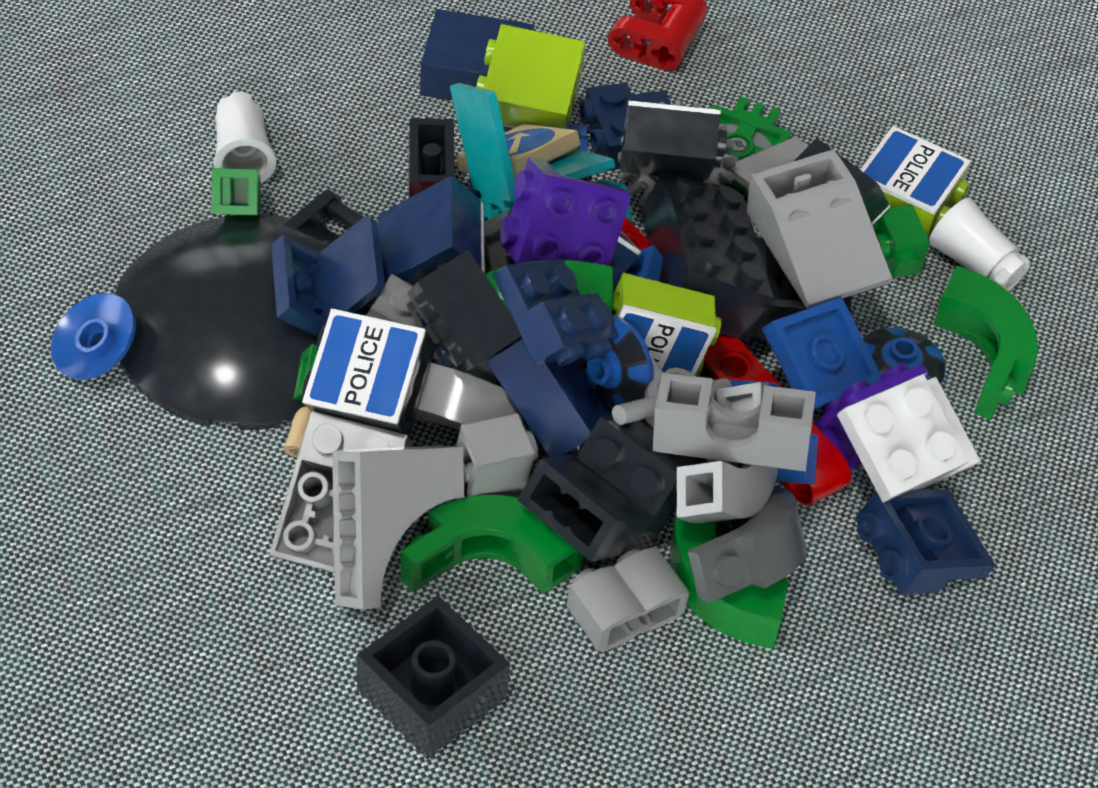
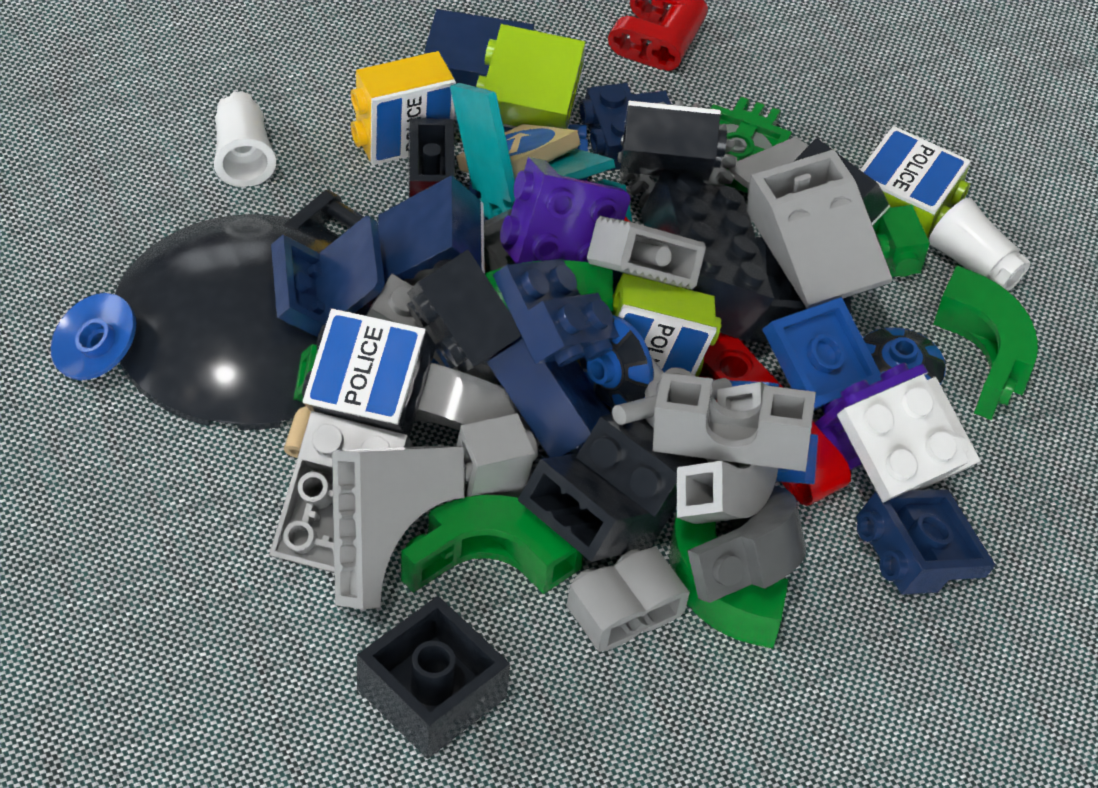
(235, 191): green brick -> none
(392, 95): none -> piece
(646, 252): none -> light grey brick

